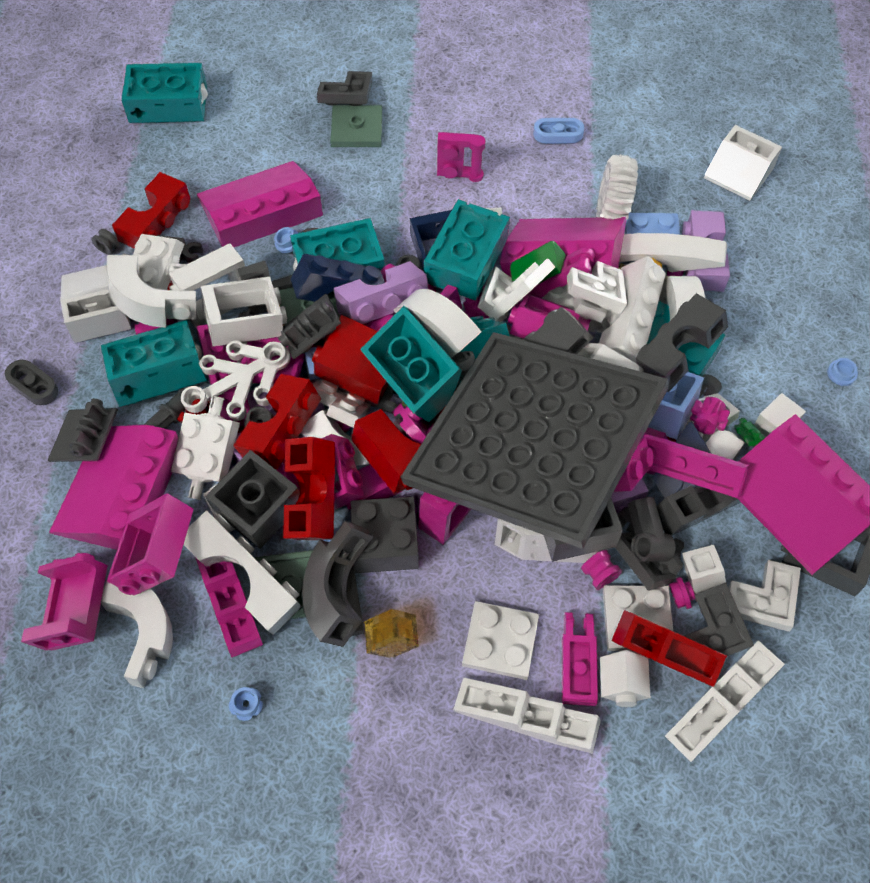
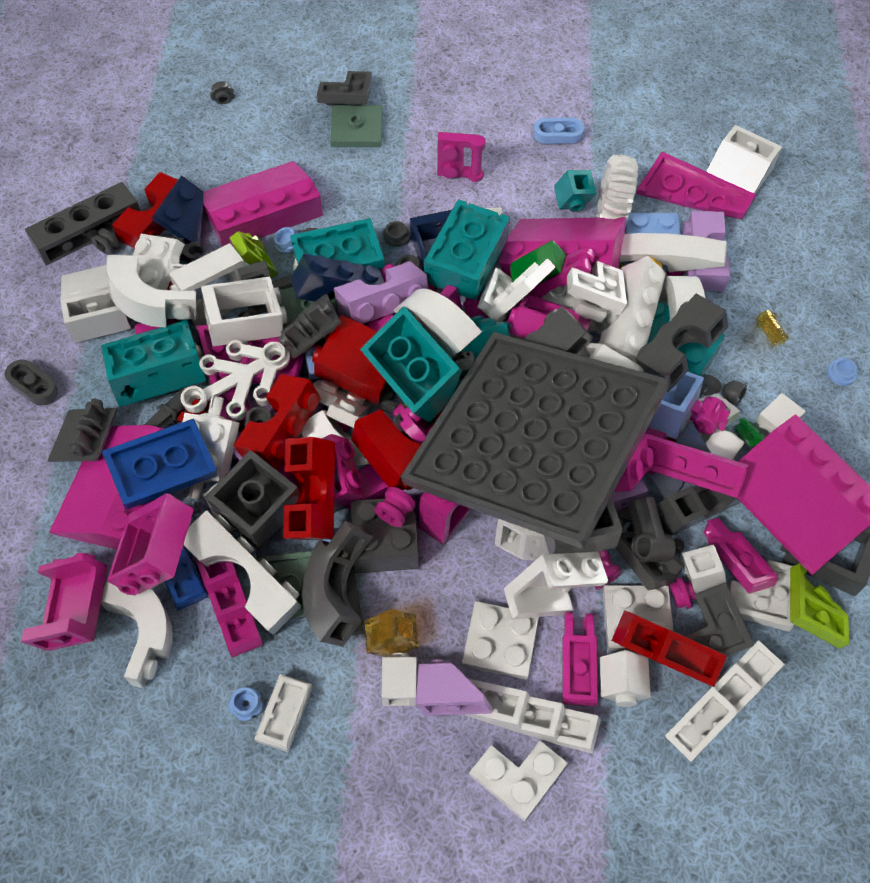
(77, 224): none -> dark grey brick
(159, 463): none -> blue plate
(164, 92): teal piece -> none
(182, 211): none -> dark blue wing
(186, 585): none -> blue plate
(222, 92): none -> dark grey plate
(252, 250): none -> lime wing
(283, 713): none -> white plate
(394, 507): none -> dark pink wheel
(396, 234): none -> dark grey plate
(399, 680): none -> white brick
(447, 691): none -> lavender slope
(520, 786): none -> white plate
(545, 584): none -> white panel
(575, 190): none -> teal brick
(694, 188): none -> dark pink wing
(733, 391): none -> dark grey hinge
(740, 557): none -> dark pink hinge
(771, 327): none -> clear yellow pin
(816, 611): none -> lime wing

